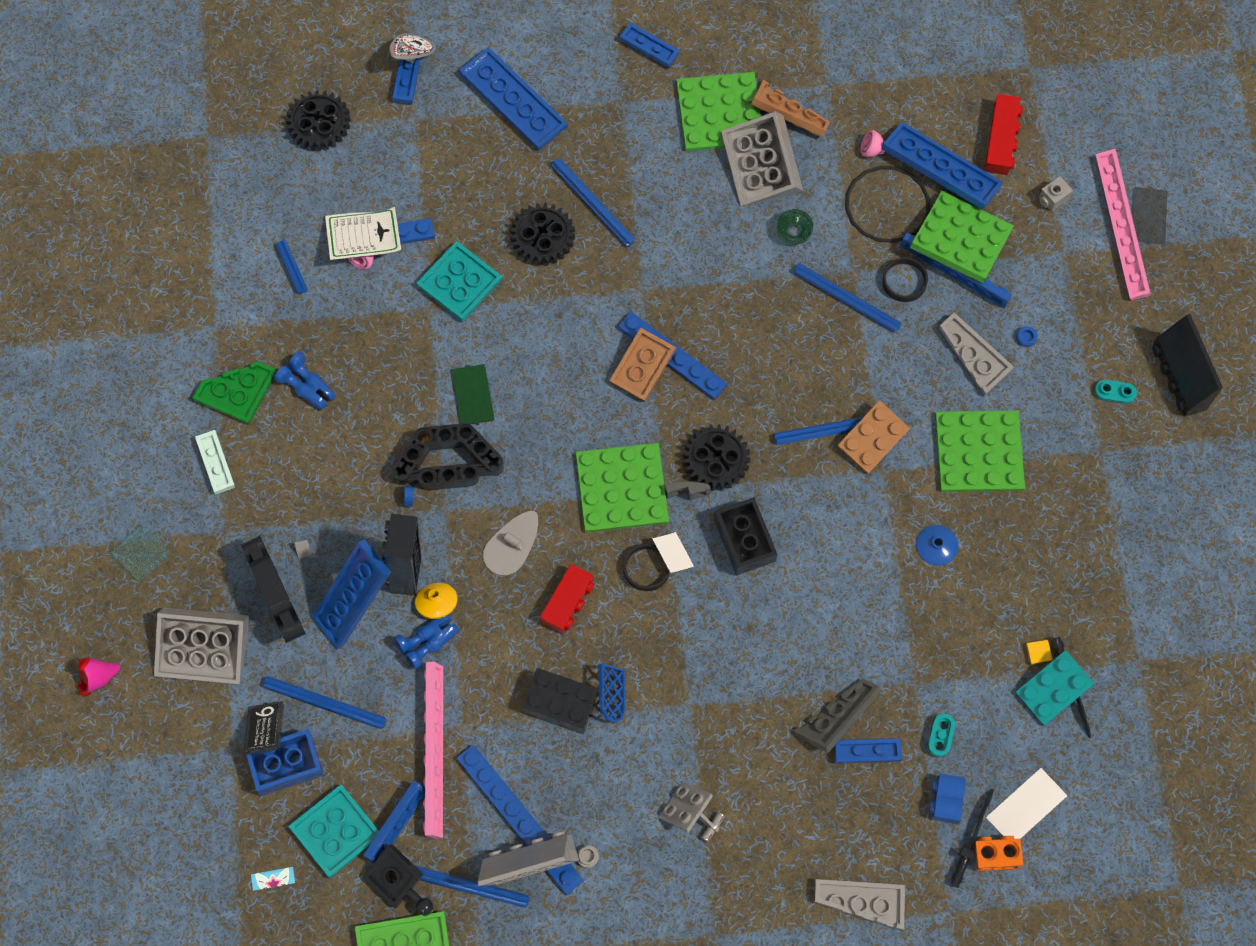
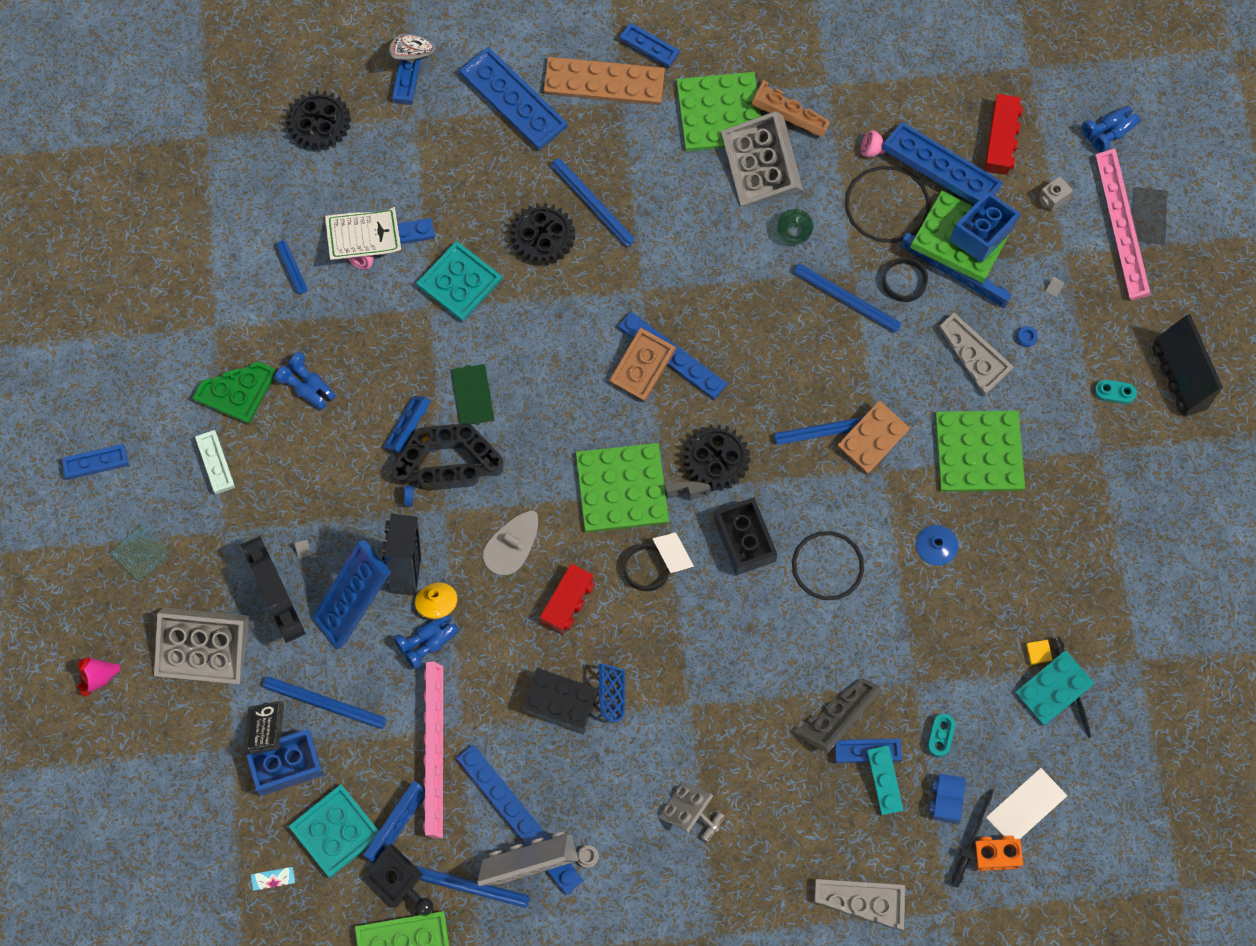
(95, 461): none -> blue plate
(407, 424): none -> blue plate
(604, 81): none -> medium nougat plate
(825, 533): none -> black piece
(885, 780): none -> teal plate
(984, 226): none -> blue brick
(1055, 287): none -> light grey piece
(1115, 122): none -> blue piece

